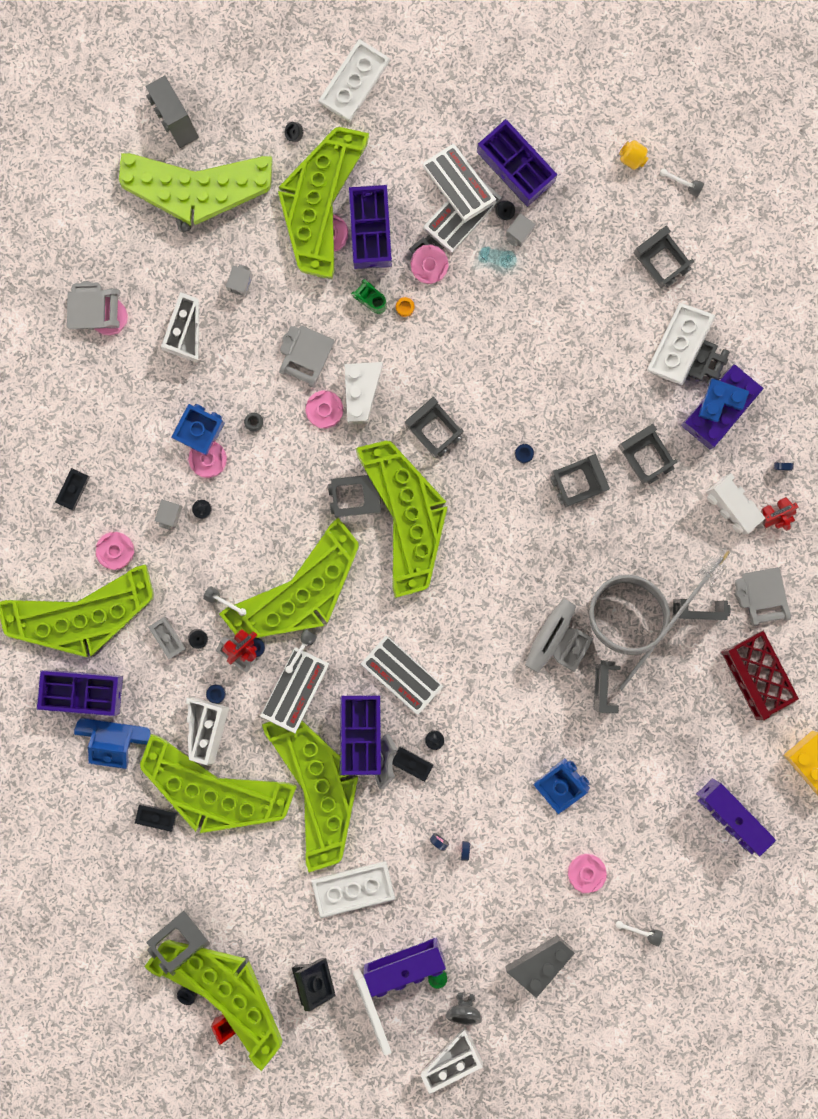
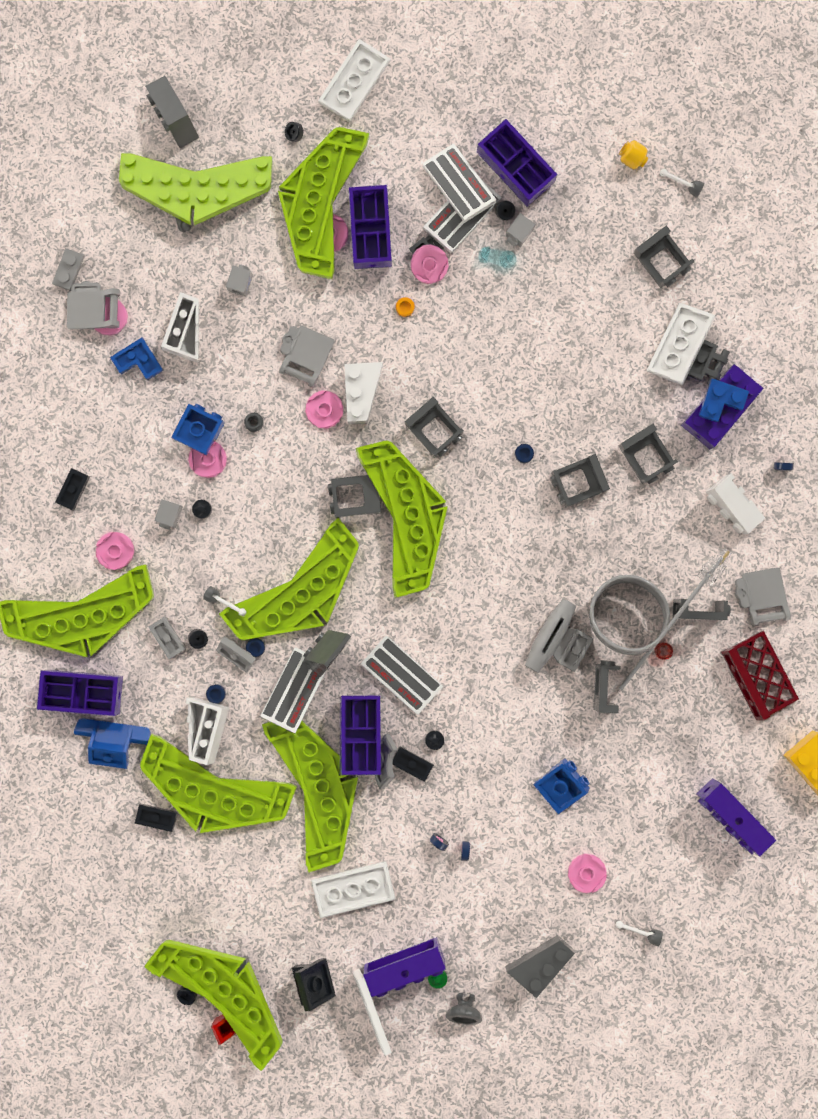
(68, 269): none -> light grey plate
(137, 354): none -> blue plate
(189, 931): dark grey window -> none
(243, 648): red hips -> none
(307, 639): hinge -> none
(326, 651): none -> dark grey slope
(367, 295): green piece -> none
(452, 1063): white wedge -> none
(658, 651): none -> clear red bush
(782, 517): red hips -> none

